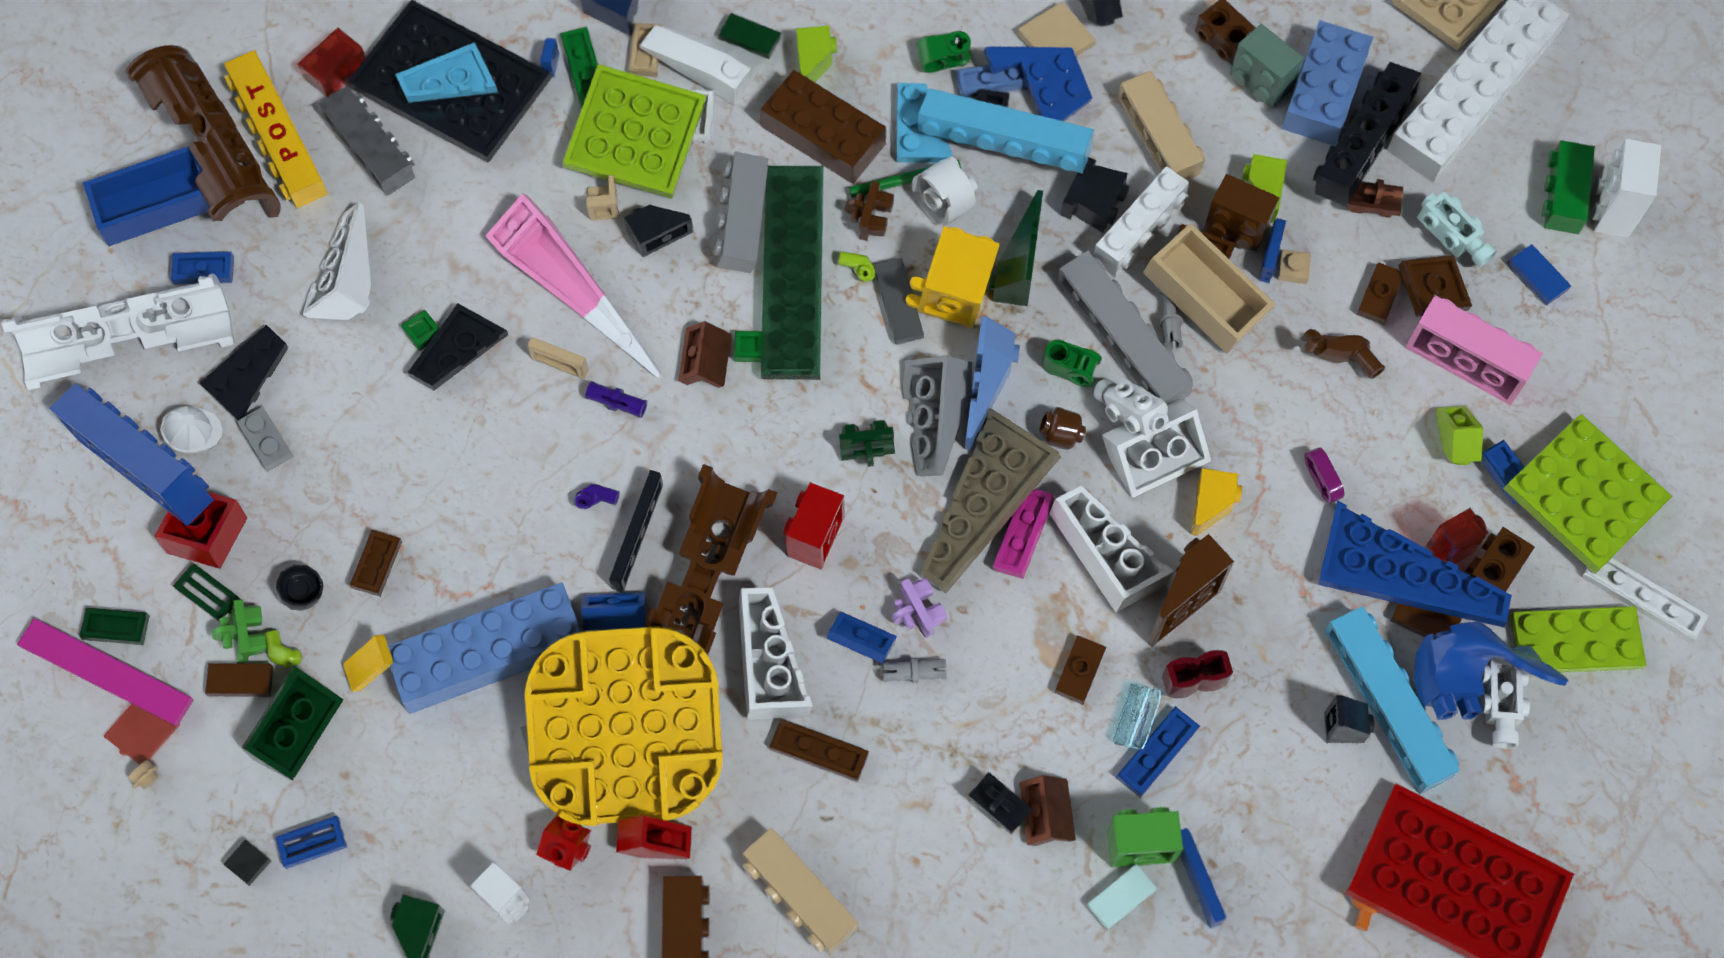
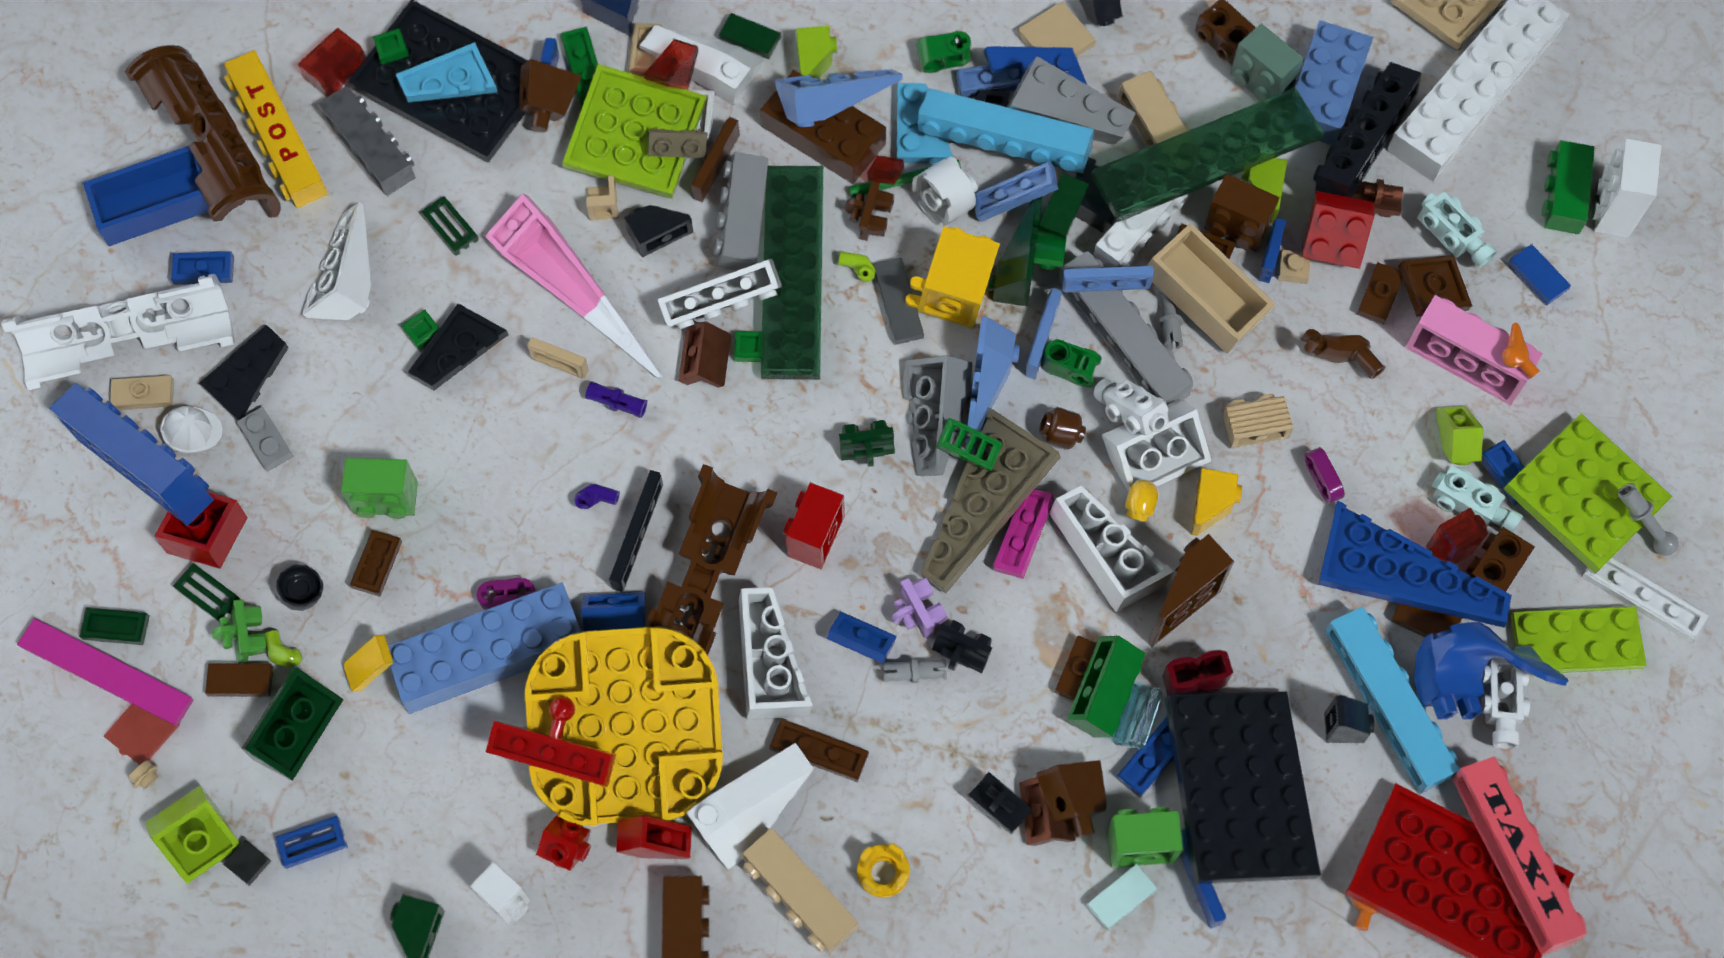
(142, 392): none -> tan plate
(192, 834): none -> lime slope
(379, 487): none -> bright green brick
(390, 46): none -> green tile
(462, 242): none -> dark green tile
(502, 587): none -> magenta beam
(546, 92): none -> reddish brown torso
(550, 750): none -> red plate
(674, 65): none -> clear red slope
(677, 144): none -> dark tan hinge
(715, 159): none -> reddish brown tile
(720, 292): none -> white brick
(750, 804): none -> white wedge
(817, 99): none -> medium blue wedge
(878, 853): none -> yellow piece
(885, 170): none -> clear red tile
(955, 450): none -> green slope
(962, 649): none -> black hips
(1015, 191): none -> medium blue tile
(1043, 333): none -> medium blue tile
(1049, 250): none -> green slope
(1061, 97): none -> light grey wedge
(1064, 205): none -> dark green tile
(1074, 793): none -> reddish brown torso
(1106, 686): none -> green brick
(1107, 279): none -> medium blue tile
(1141, 500): none -> yellow piece
(1206, 154): none -> clear green plate
(1241, 787): none -> black plate
(1257, 420): none -> tan brick
(1338, 229): none -> red brick
(1470, 495): none -> light aqua brick
(1517, 353): none -> orange animal
(1519, 856): none -> coral brick
(1664, 542): none -> light grey pin

